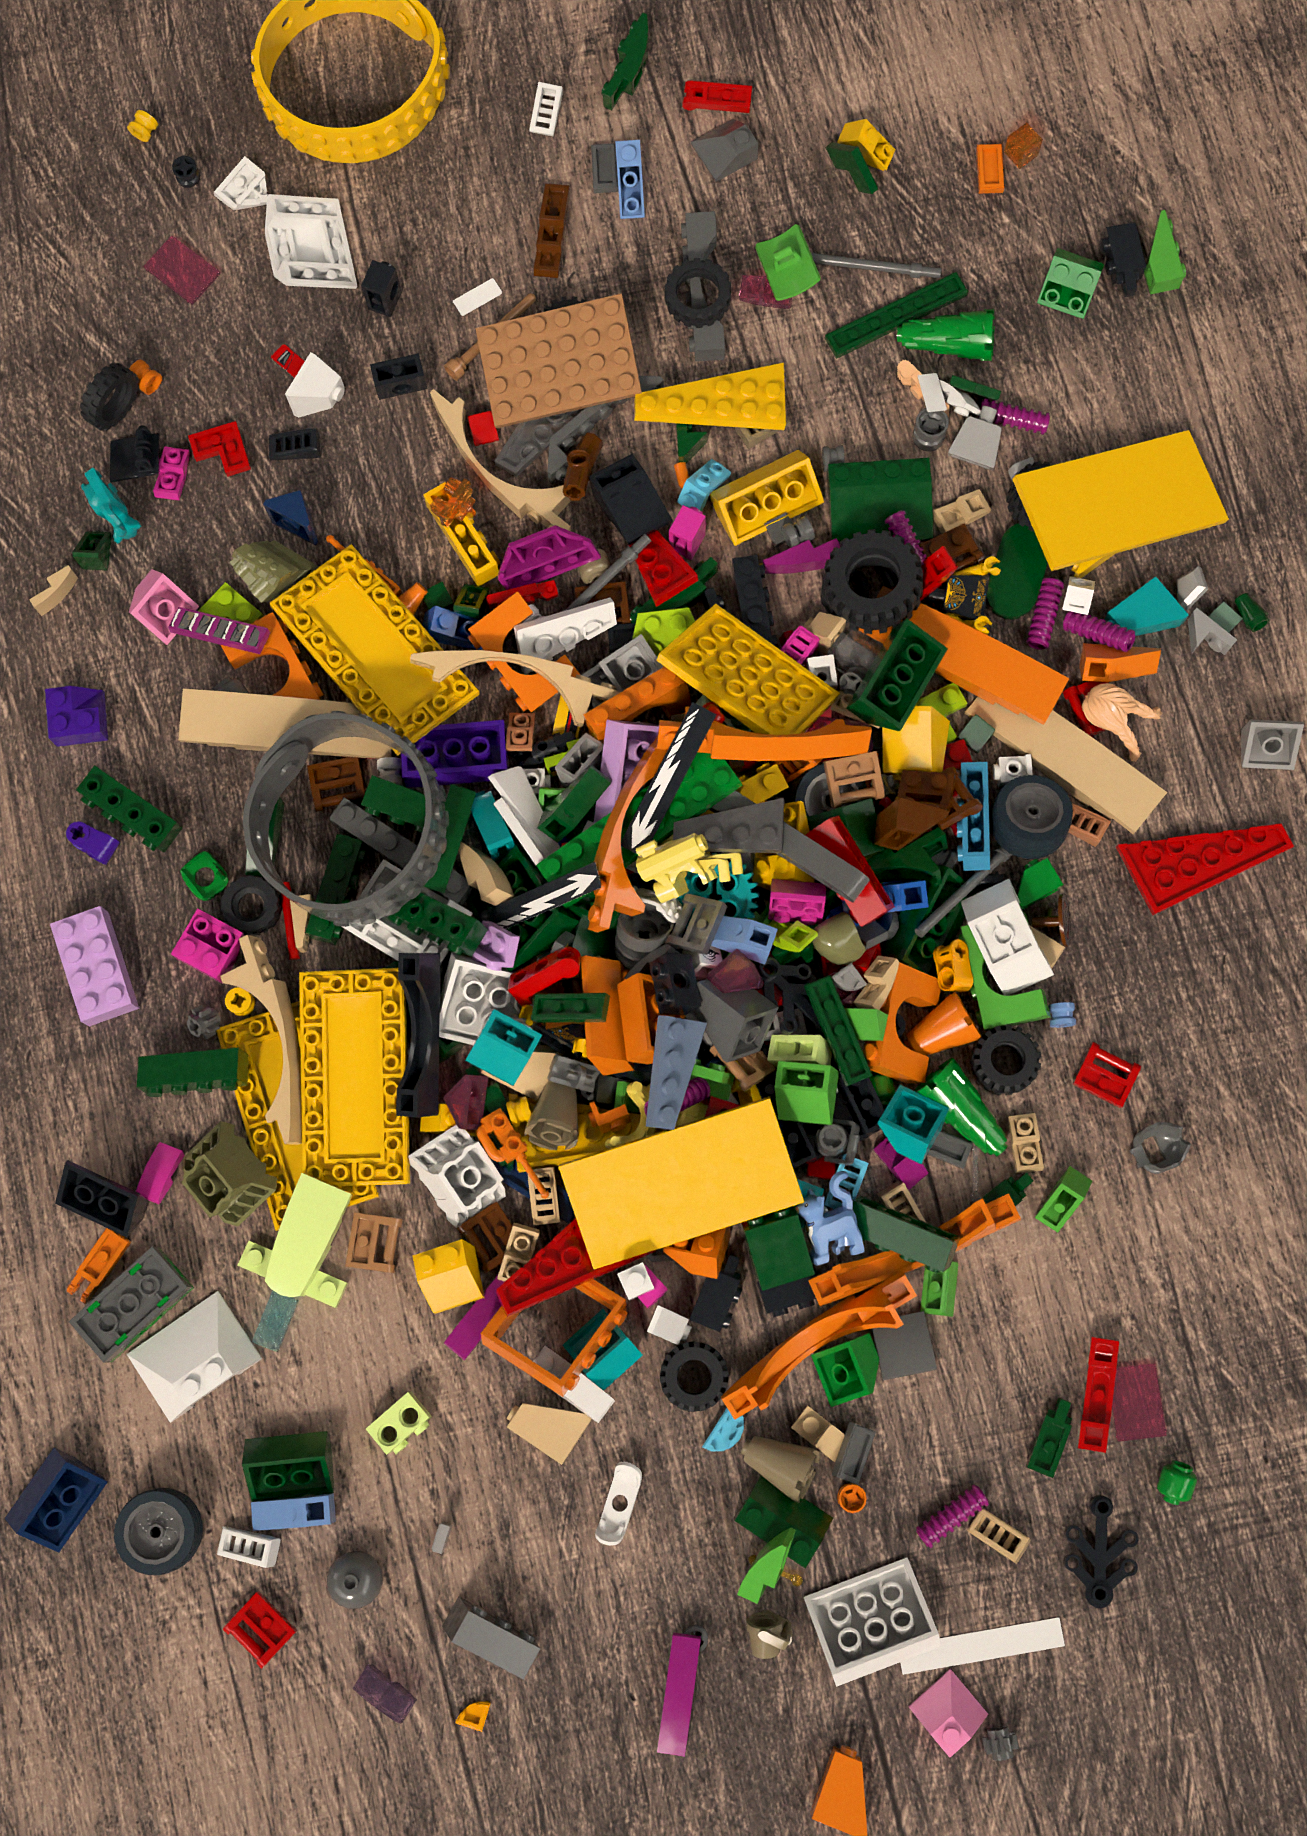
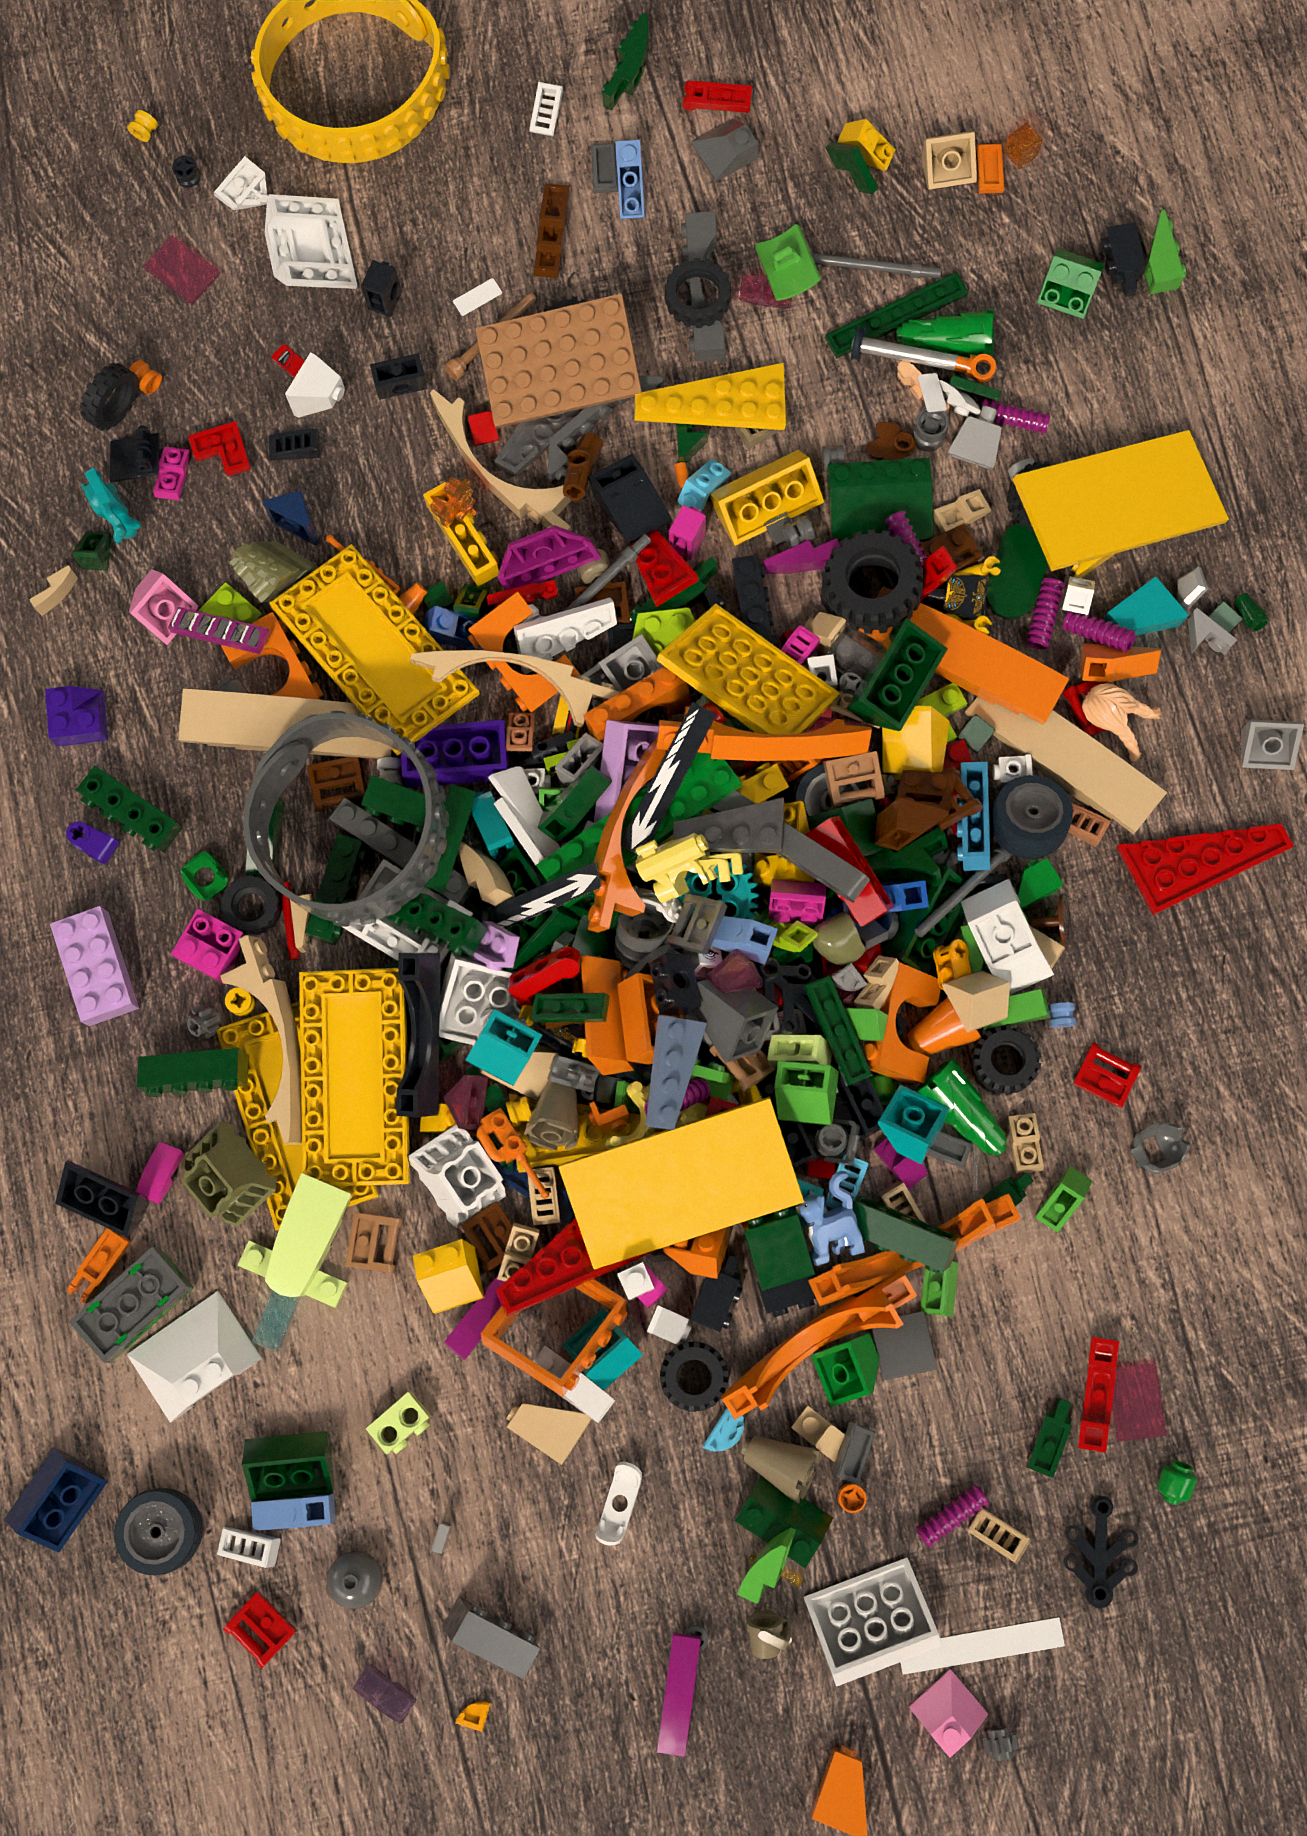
(887, 445): none -> reddish brown plate
(922, 356): none -> piece
(949, 160): none -> tan slope
(979, 999): none -> tan slope

